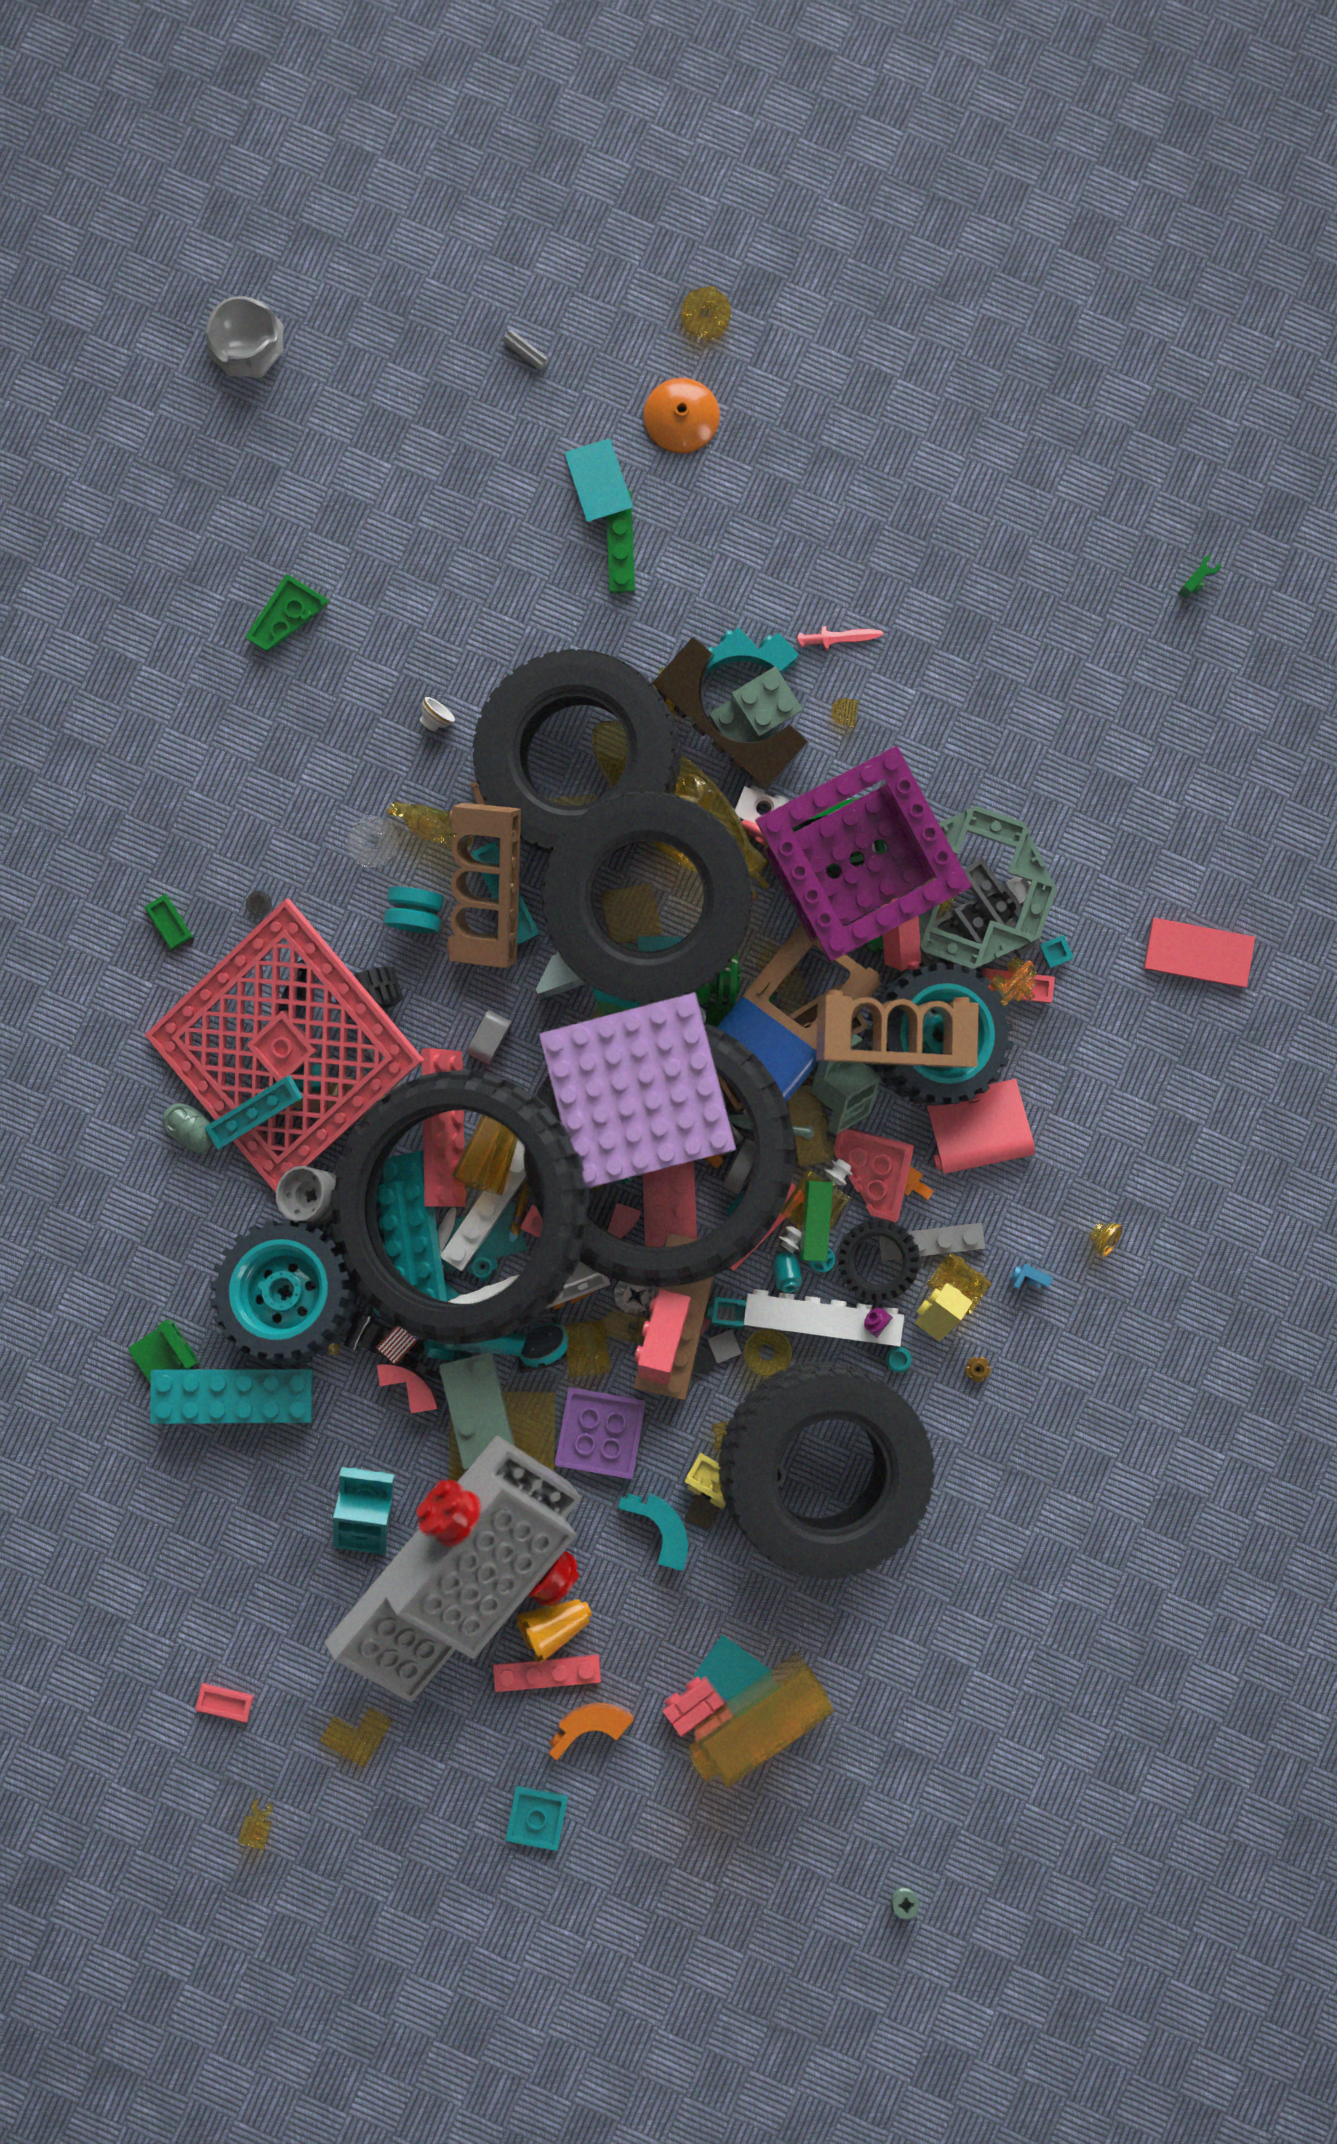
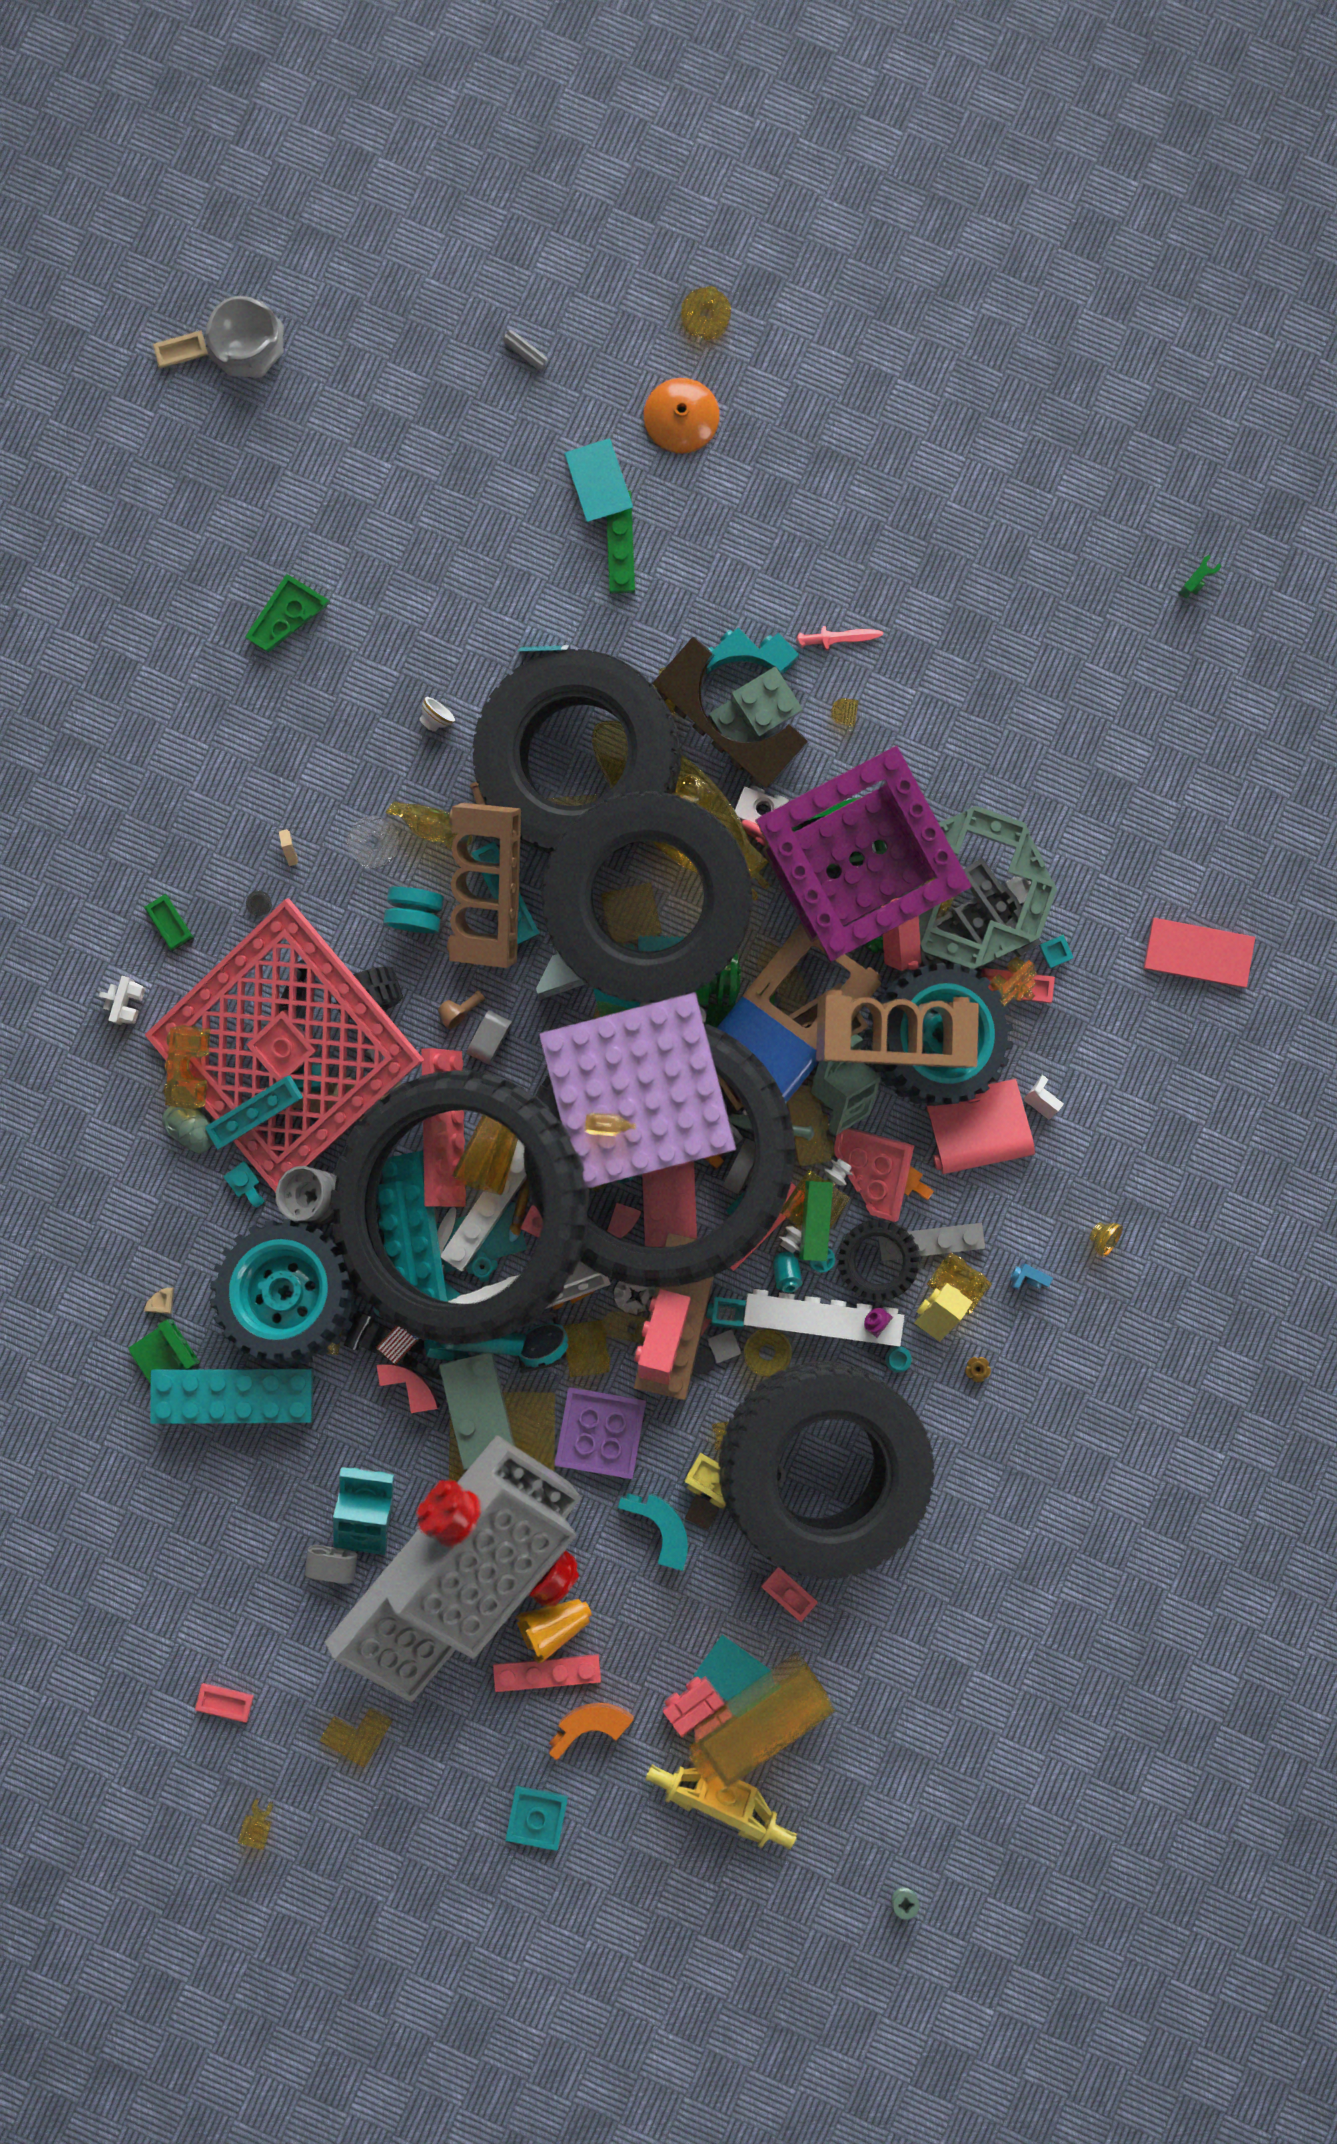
(120, 1012): none -> white hips
(161, 1301): none -> tan tile
(180, 349): none -> tan tile
(182, 1087): none -> clear yellow arch
(243, 1182): none -> teal plate
(288, 849): none -> tan tile
(330, 1564): none -> light grey beam
(453, 1014): none -> medium nougat bar
(542, 648): none -> teal sticker
(607, 1124): none -> clear yellow piece
(728, 1805): none -> light yellow plate
(789, 1594): none -> coral plate
(1042, 1100): none -> white tile

